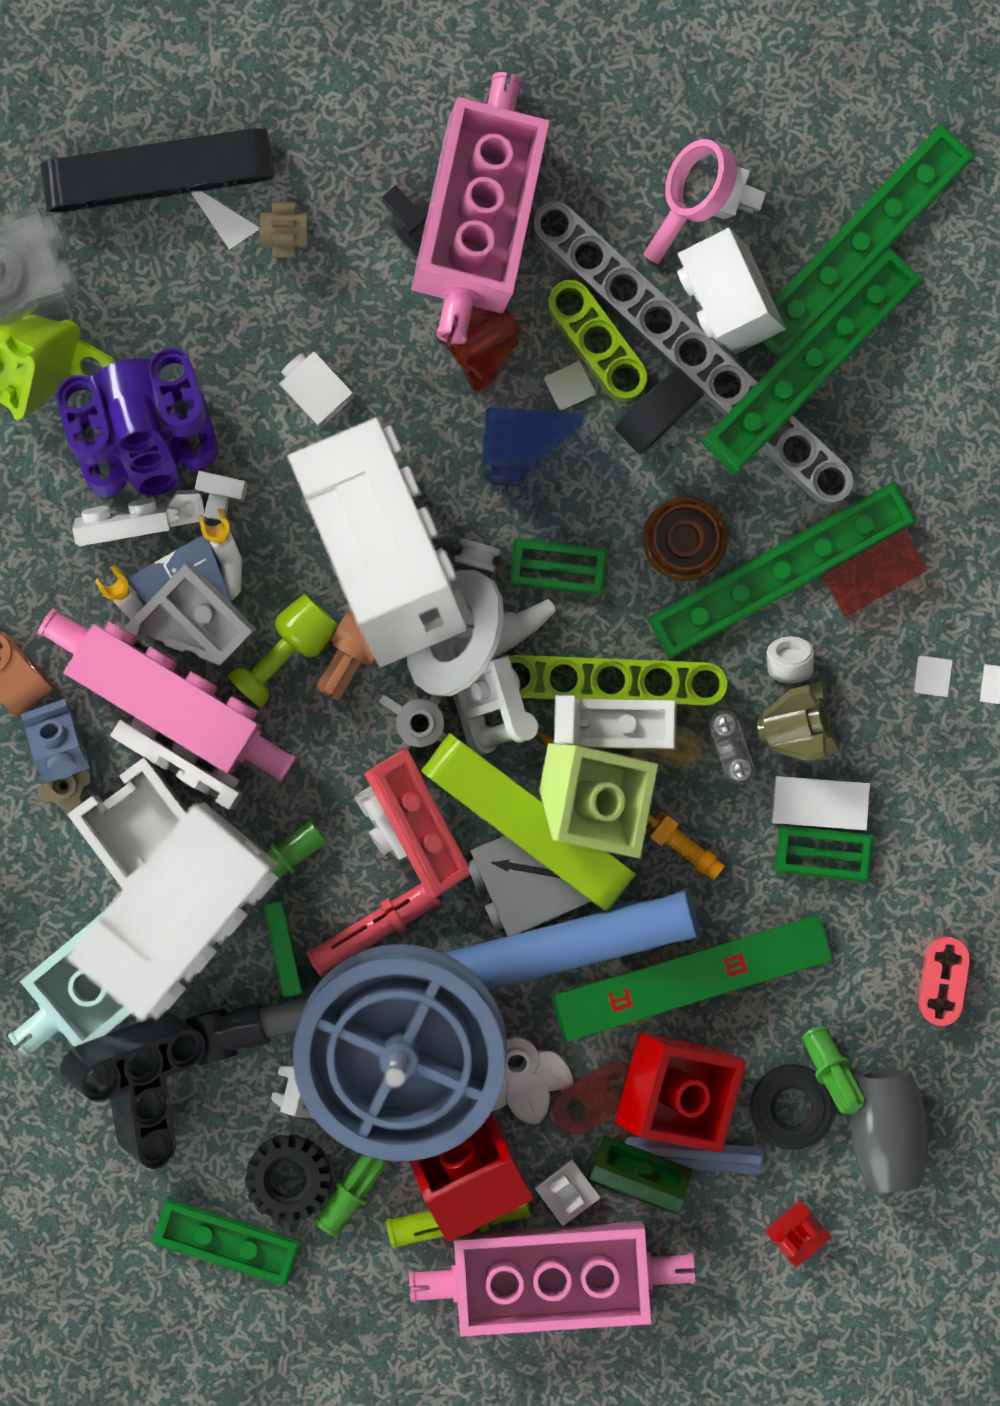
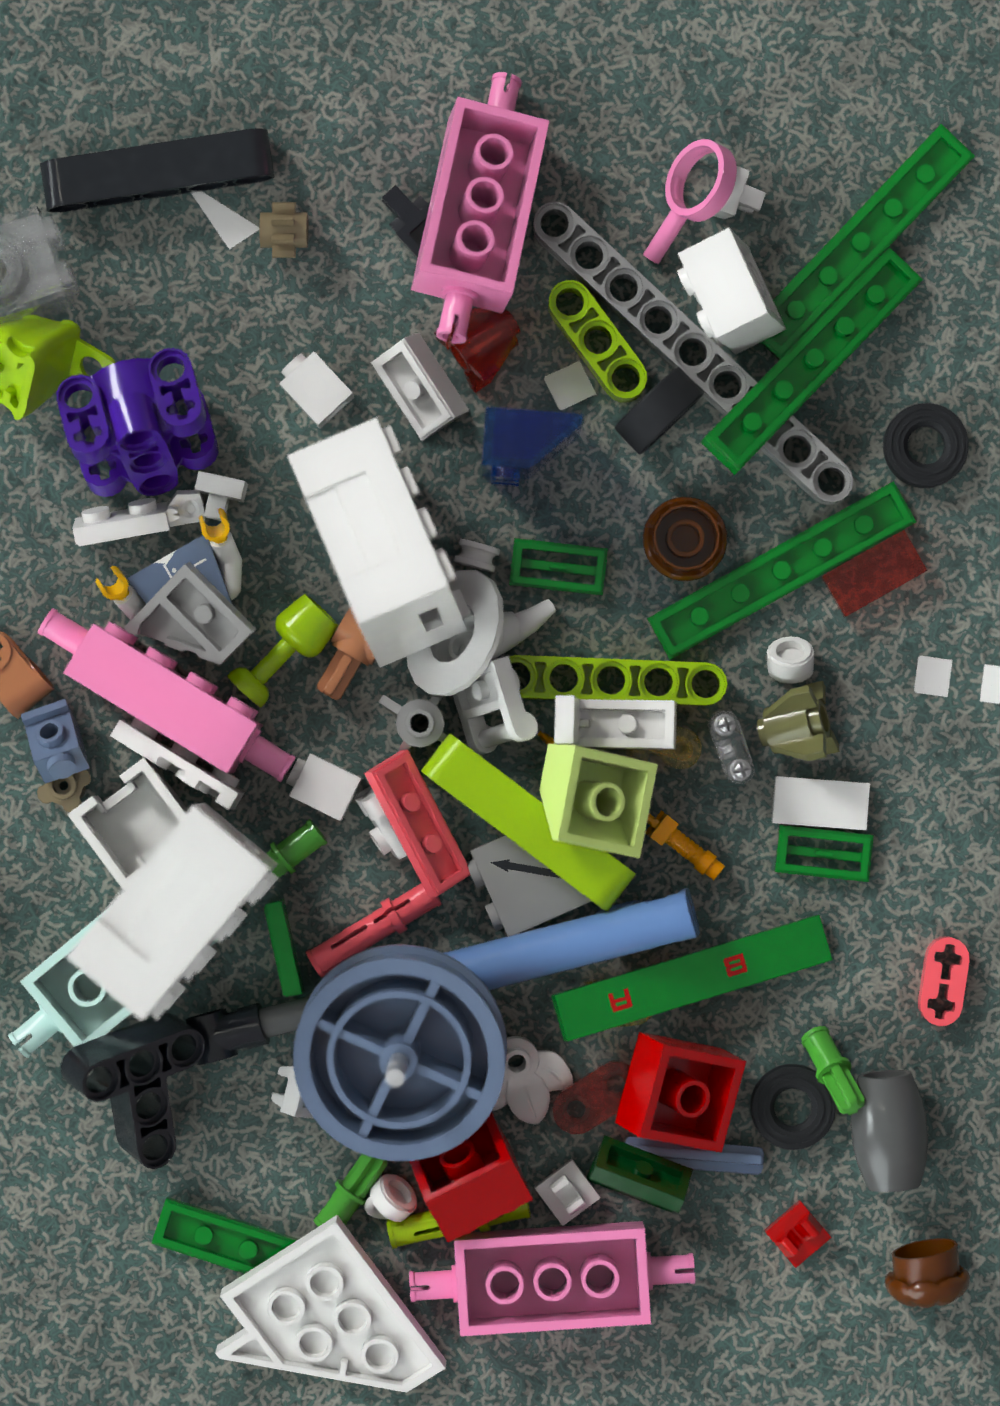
(288, 1207): black tyre -> none
(323, 785): none -> white brick
(328, 1316): none -> white wing
(391, 1199): none -> white tile
(419, 386): none -> white slope
(927, 1273): none -> reddish brown piece
(953, 435): none -> black tyre

